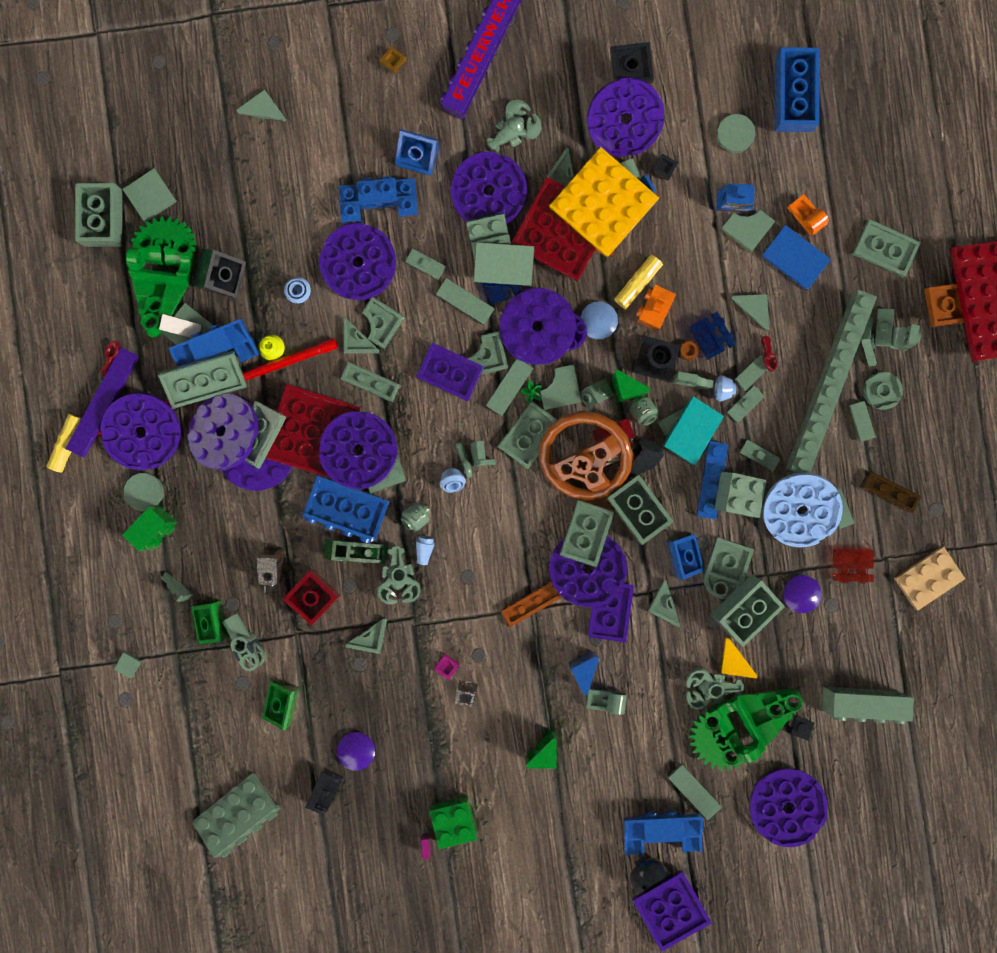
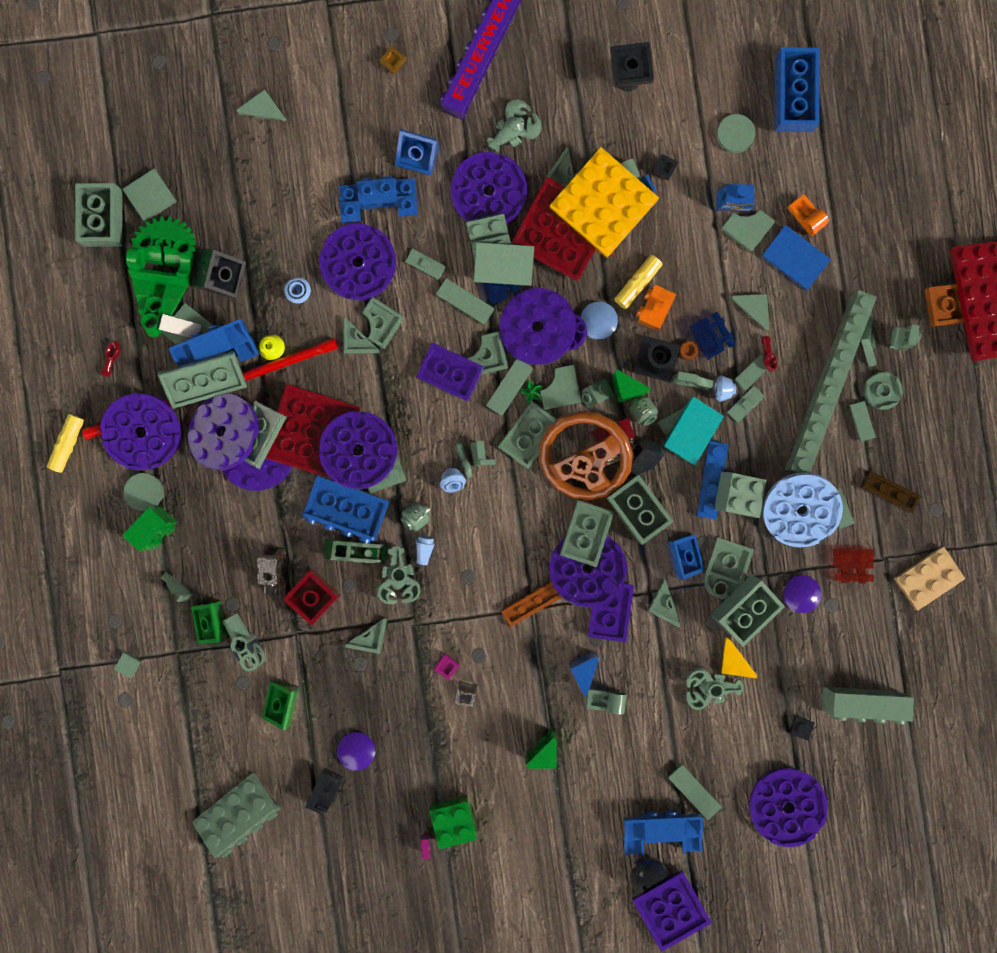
(103, 398): dark purple tile -> none
(370, 382): sand green tile -> none
(621, 97): dark purple plate -> none
(759, 455): sand green piece -> none
(759, 719): green connector -> none
(884, 327): sand green piece -> none
(886, 248): sand green tile -> none

